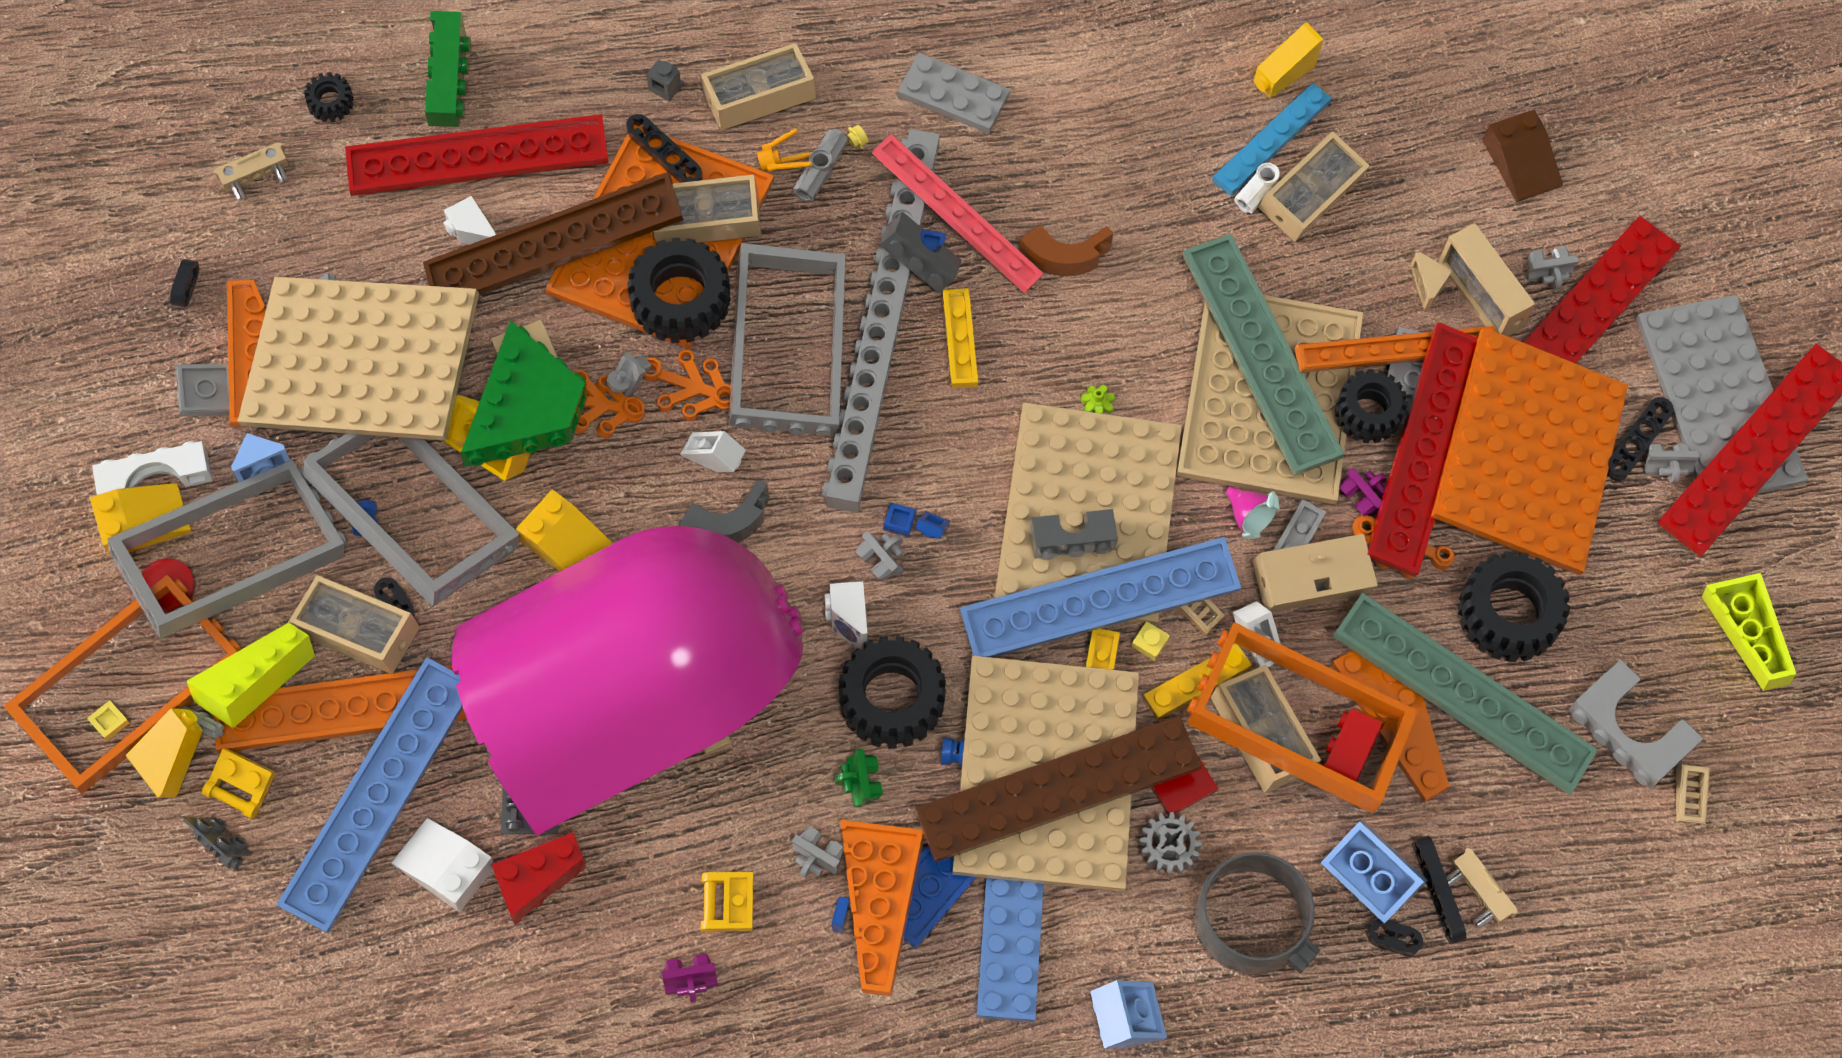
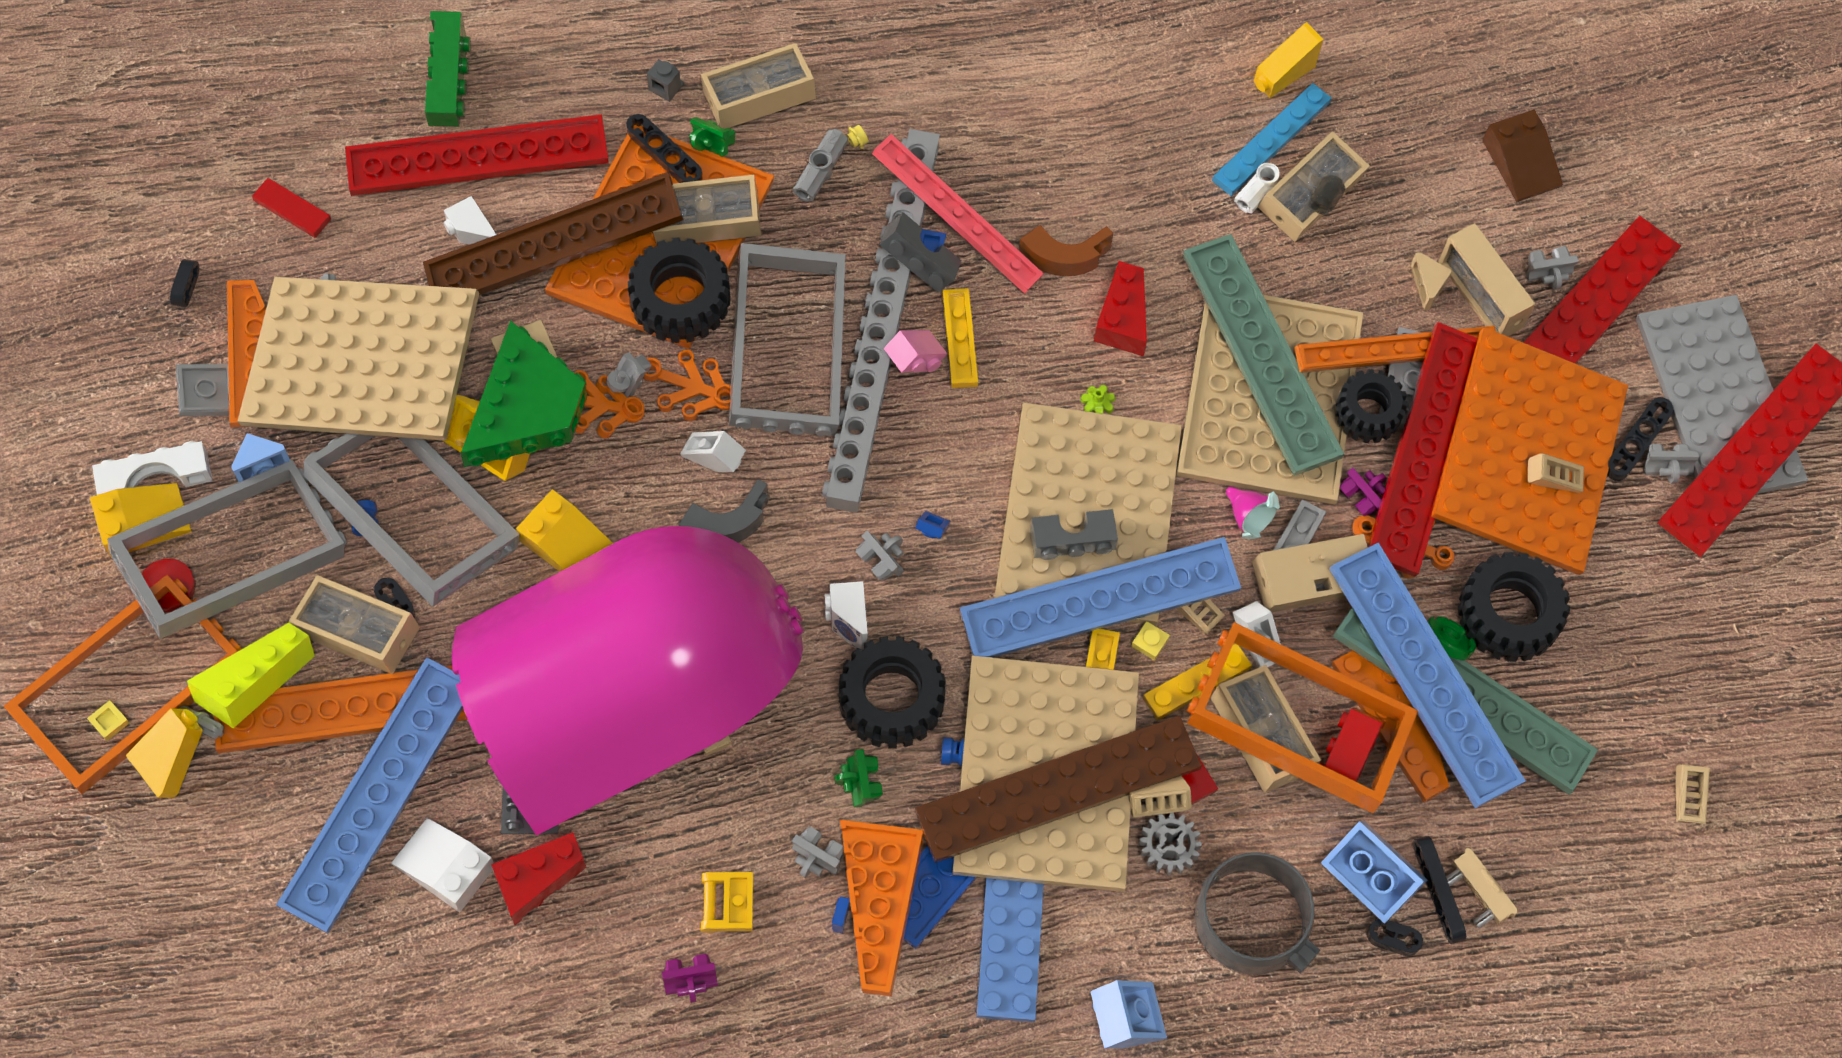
(214, 836): dark grey hinge -> none
(242, 774): yellow plate -> none
(252, 167): tan piece -> none
(291, 207): none -> red tile
(324, 85): black tyre -> none
(710, 136): none -> green hips
(771, 160): light orange plant -> none
(899, 519): blue tile -> none
(915, 351): none -> bright pink brick
(953, 93): light grey plate -> none
(1124, 311): none -> red wedge
(1178, 798): none -> tan slope
(1327, 194): none -> clear smoke brick
(1427, 675): none -> medium blue plate
(1452, 638): none -> green tile
(1539, 473): none -> tan slope
(1646, 760): light grey arch -> none
(1752, 627): neon yellow wedge -> none

